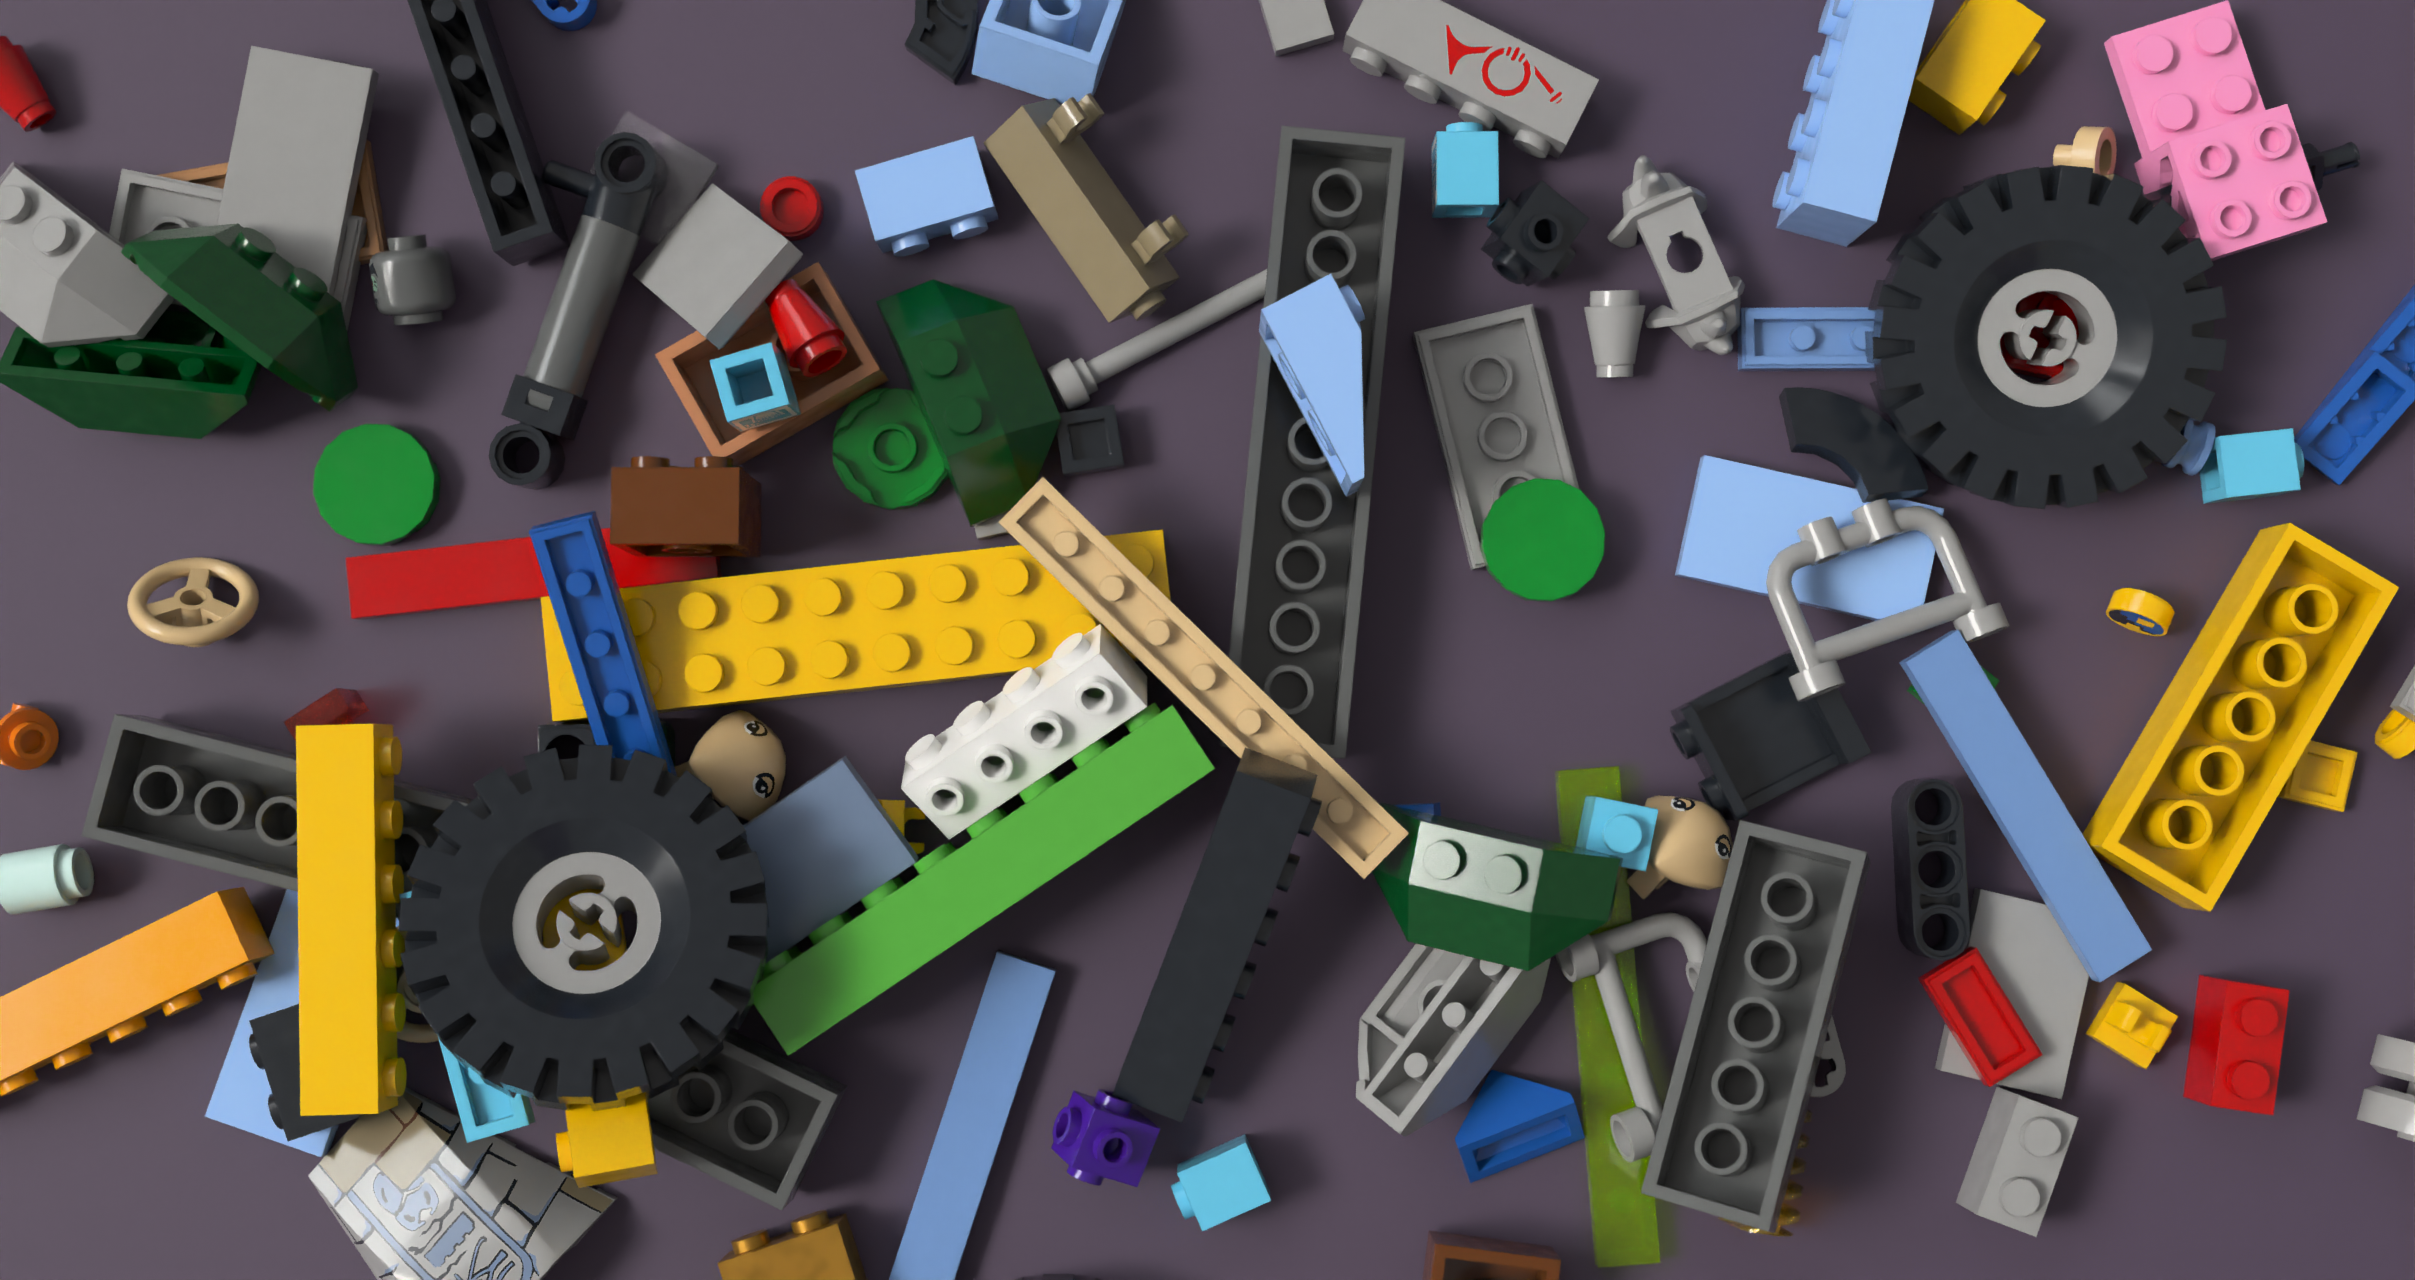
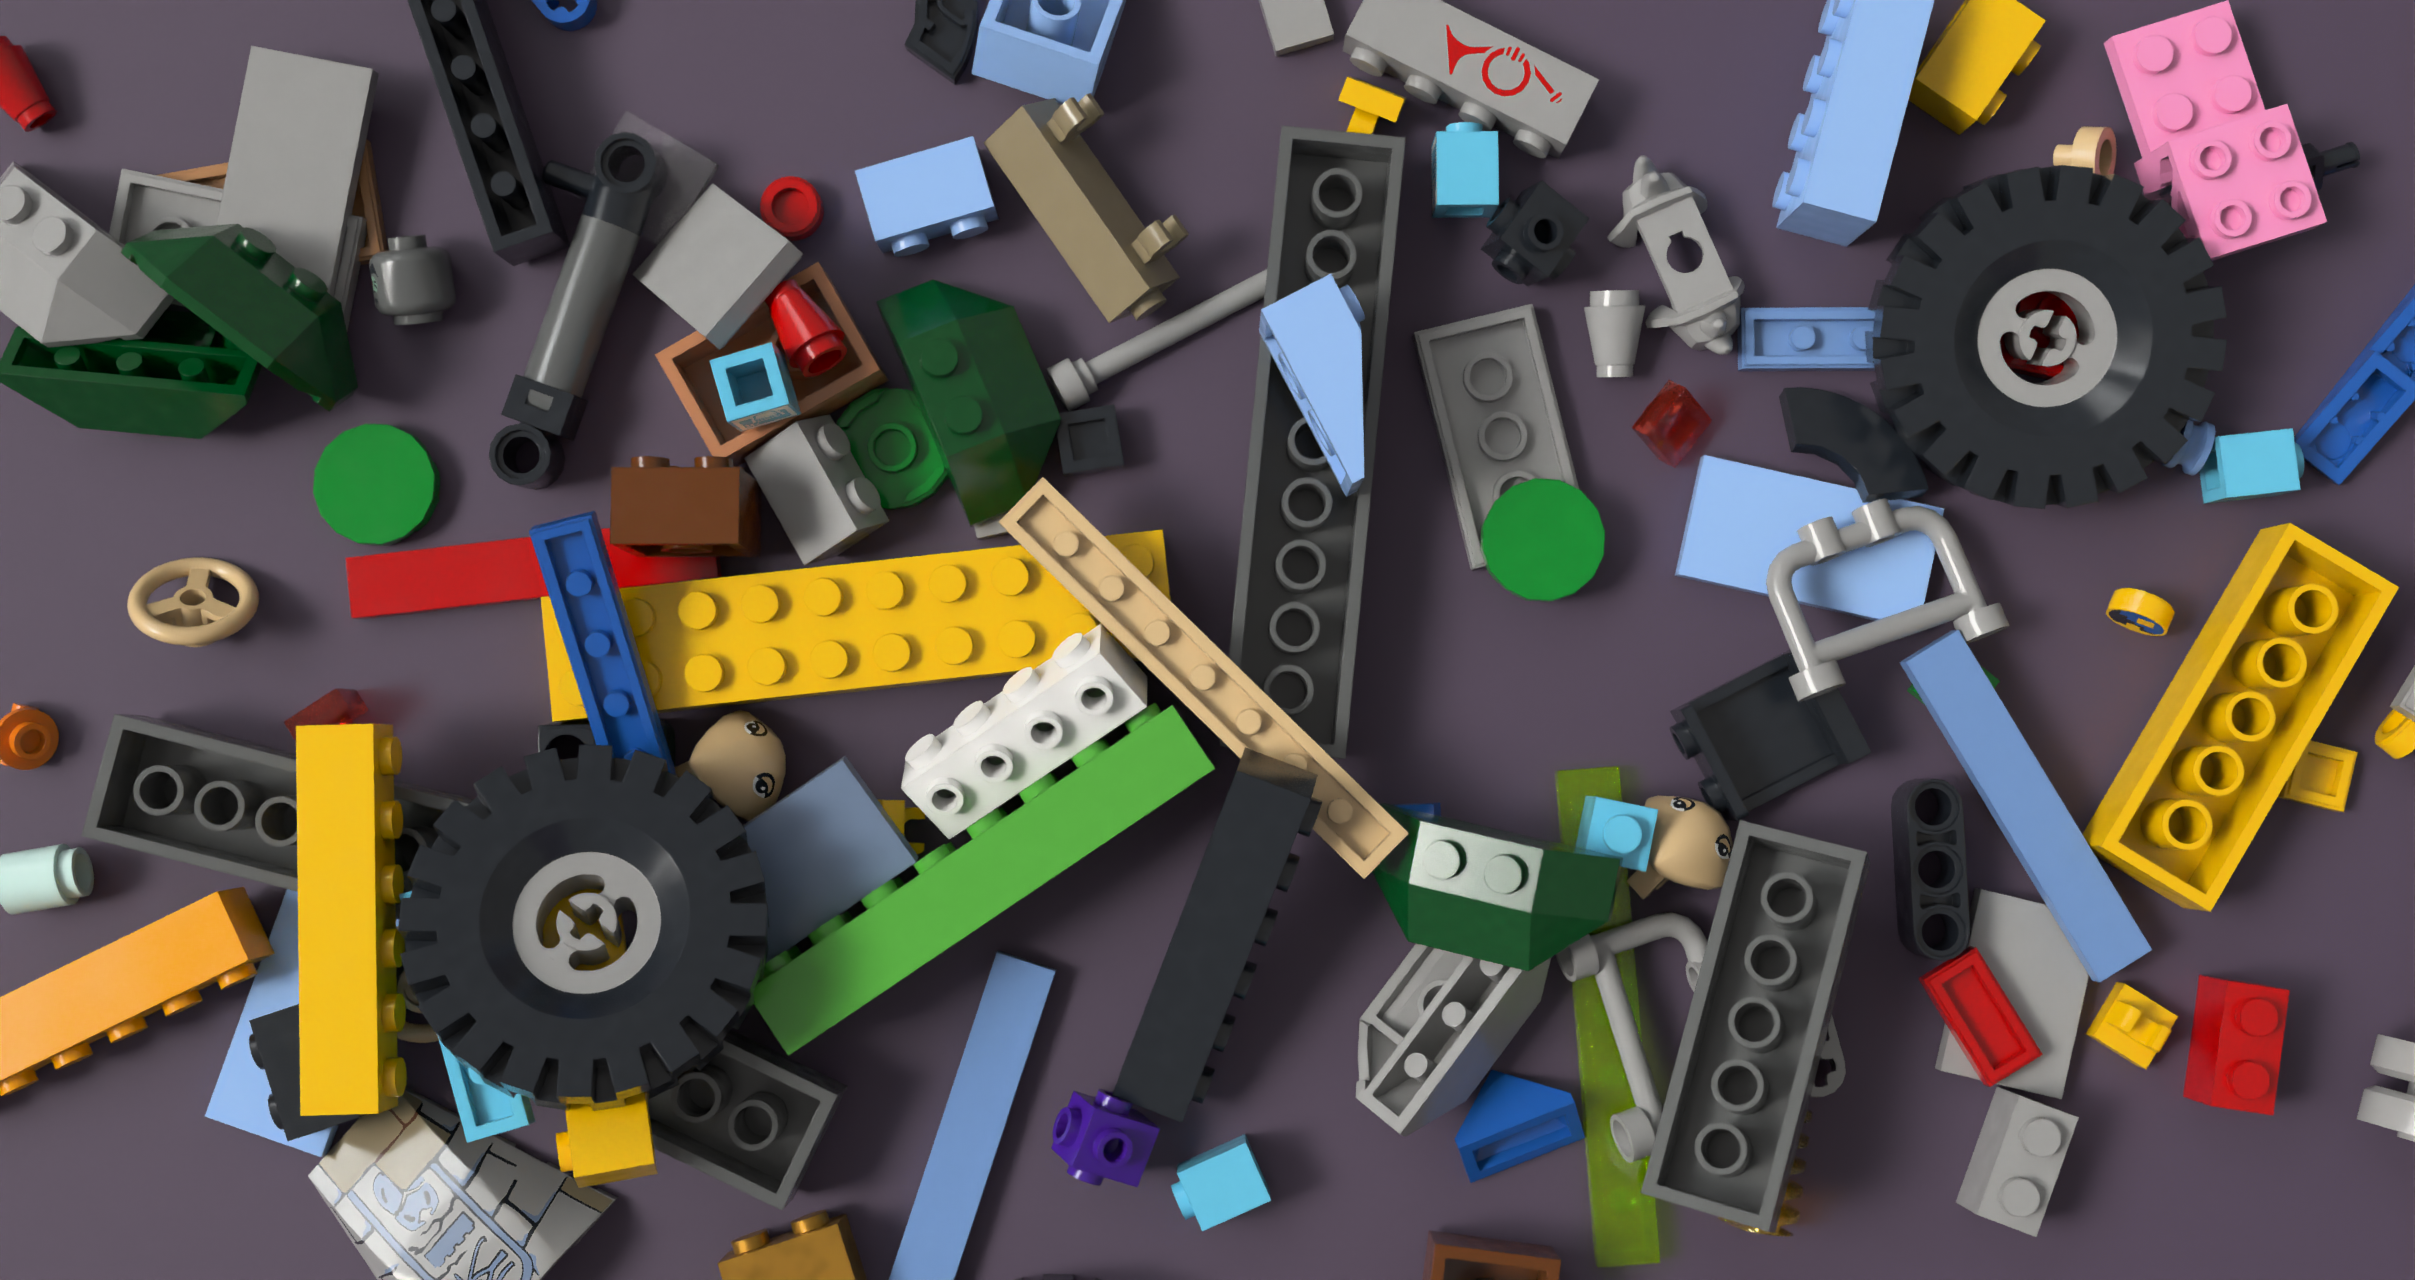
(817, 488): none -> light grey brick
(1369, 104): none -> yellow tile
(1672, 423): none -> clear red plate

